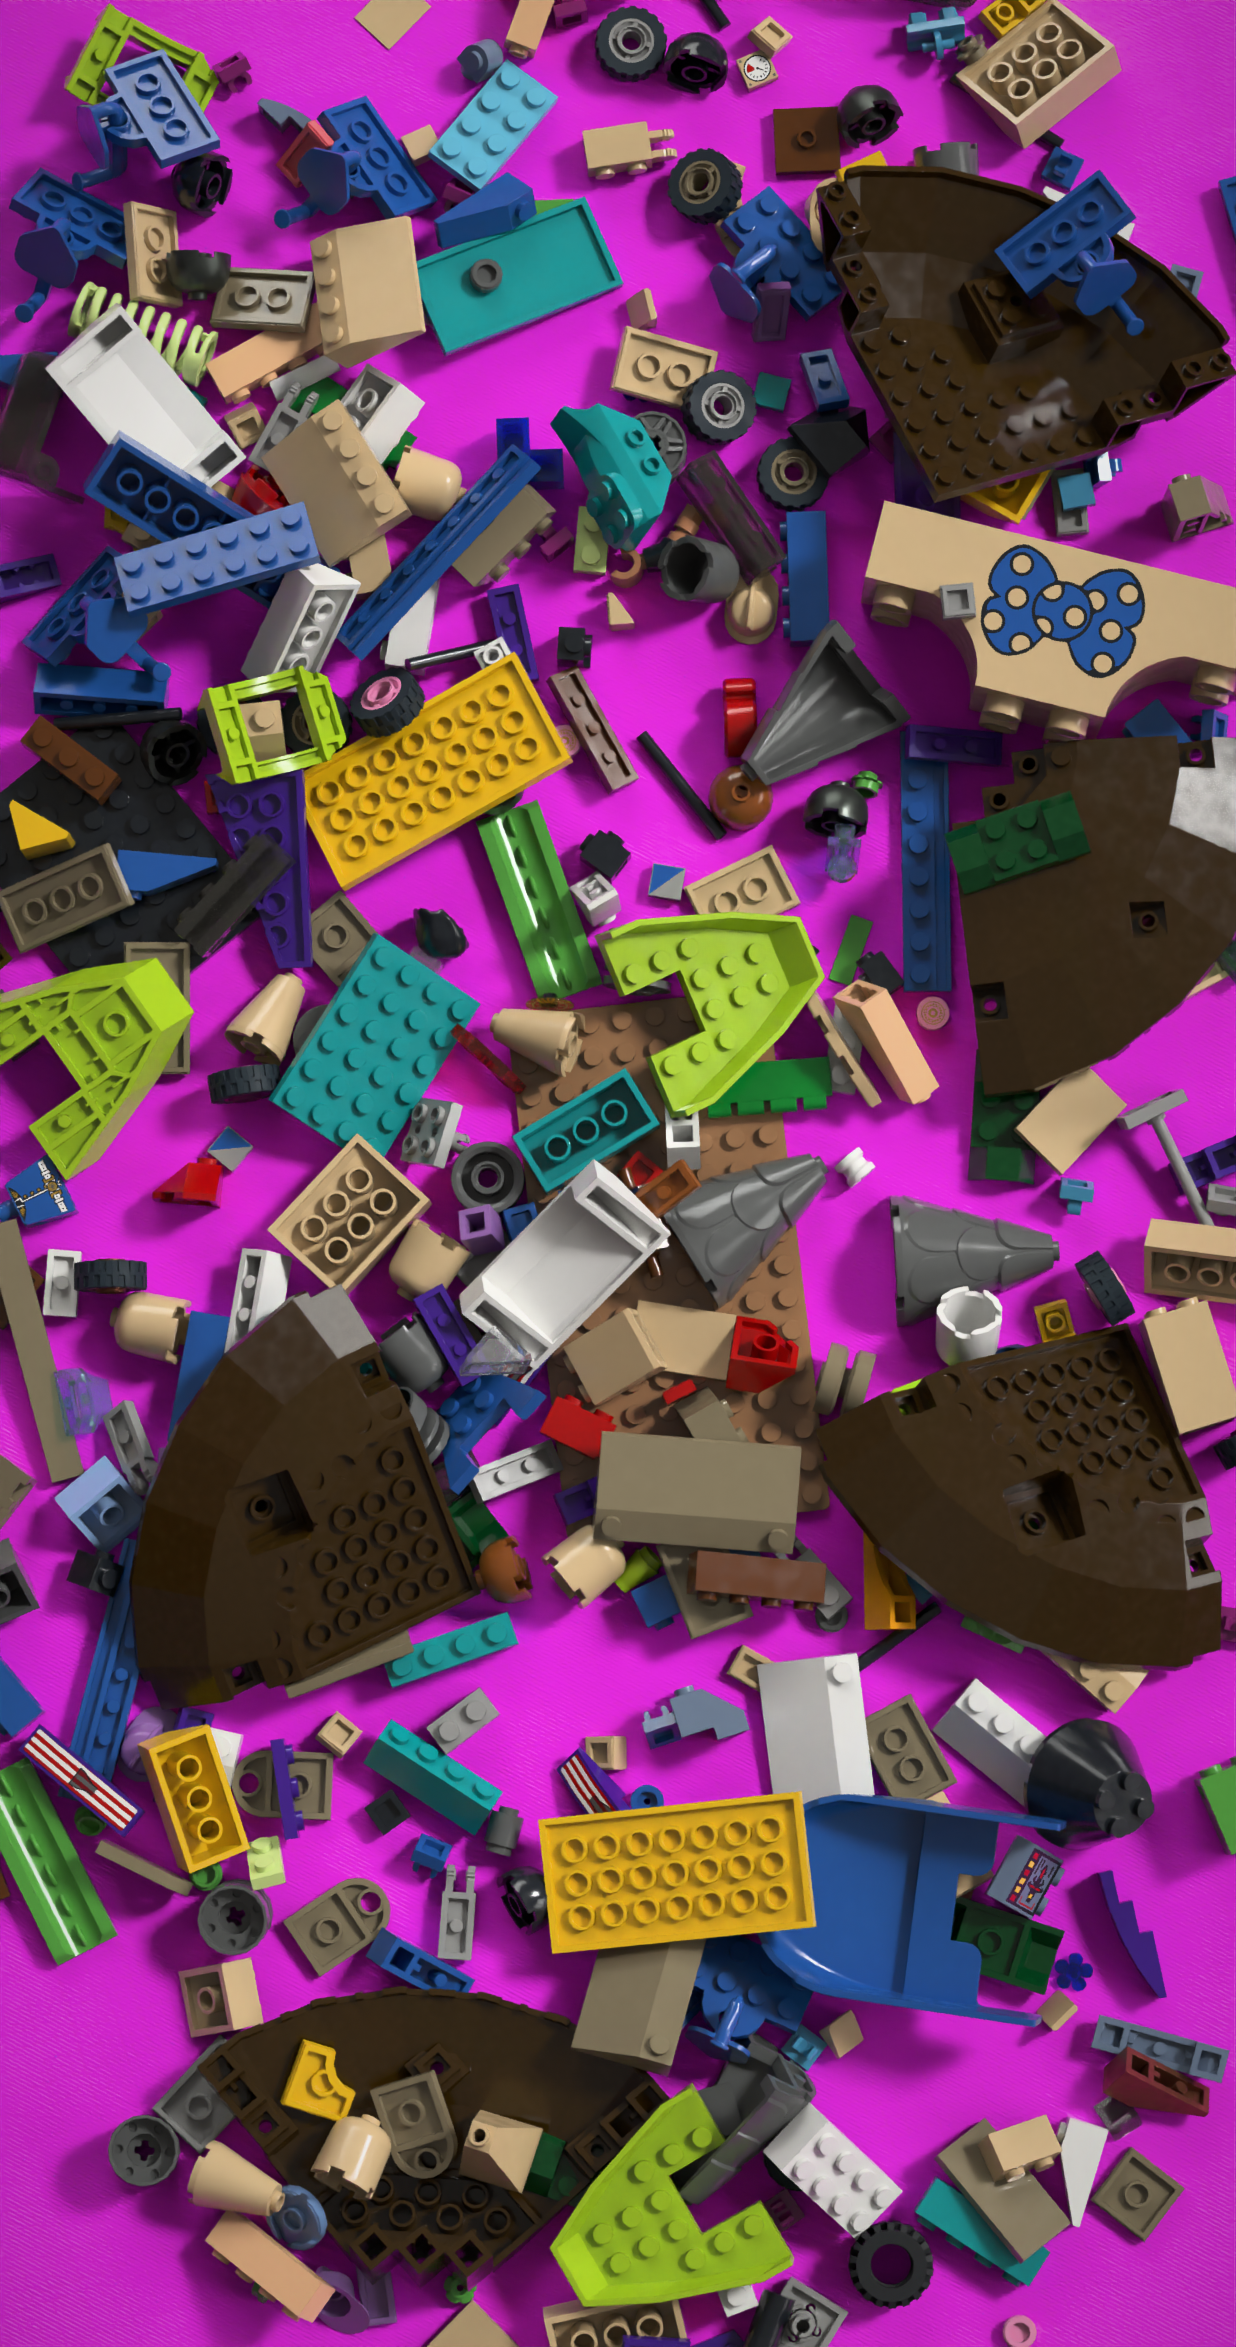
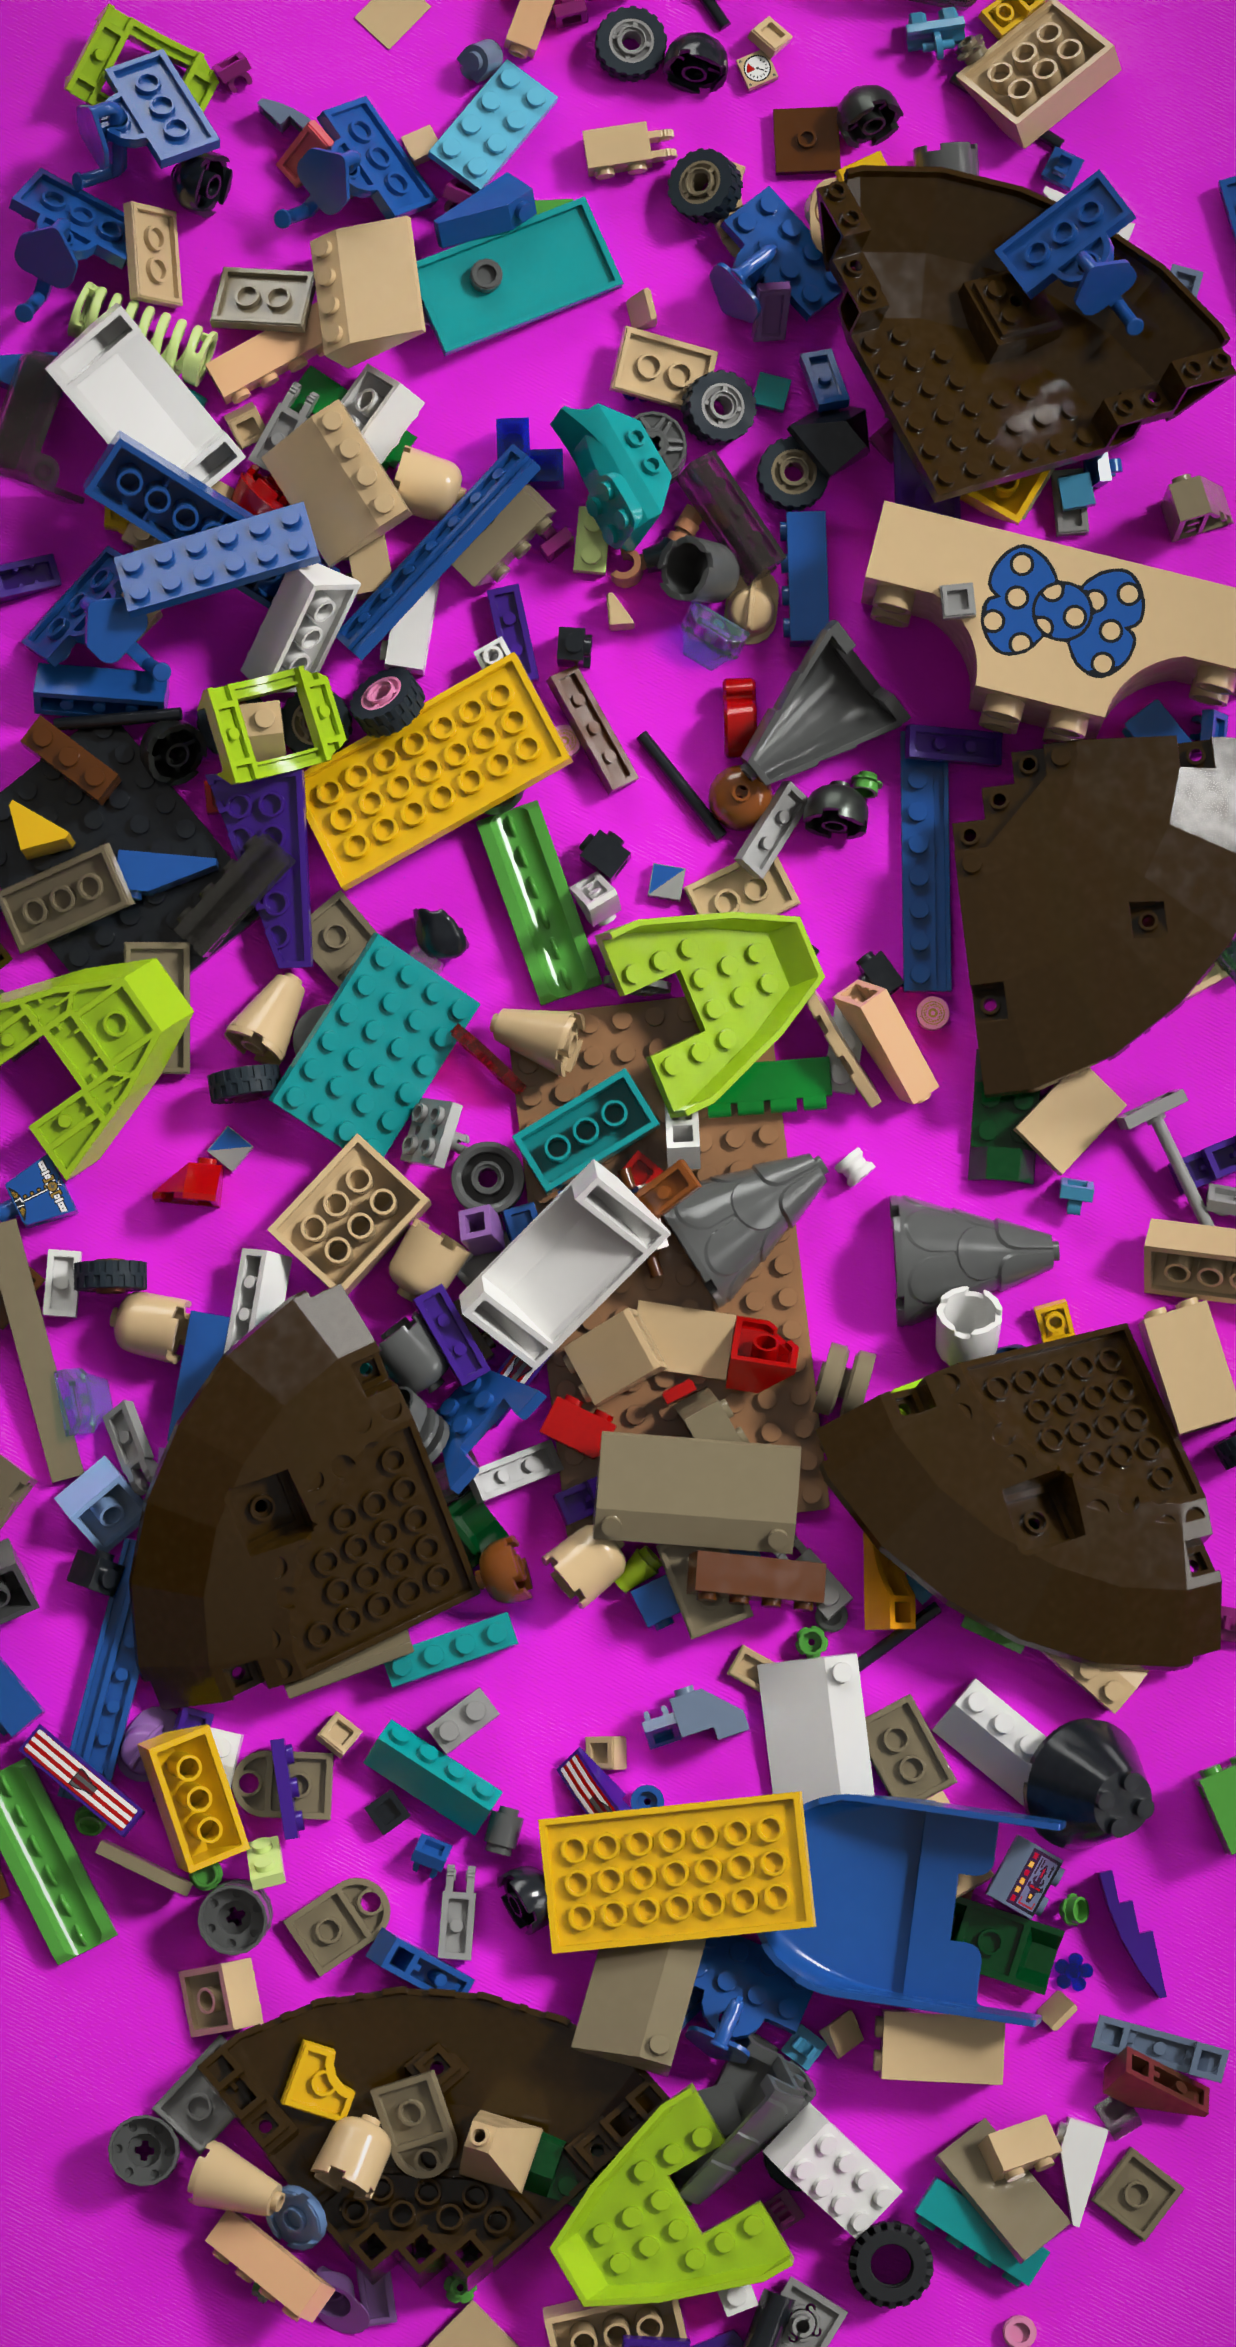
(198, 272): pearl dark grey cylinder -> none
(304, 375): white sticker -> none
(443, 656): black bar -> none
(496, 1356): clear slope -> none
(550, 1002): clear yellow piece -> none
(711, 637): none -> clear light blue slope
(772, 830): none -> light grey plate
(803, 1646): none -> bright green plate
(842, 854): clear light blue hips -> none
(850, 950): bright green sticker -> none
(938, 2047): none -> tan brick
(1017, 842): dark green piece -> none
(1074, 1910): none -> bright green plate
(1105, 1288): black wheel -> none

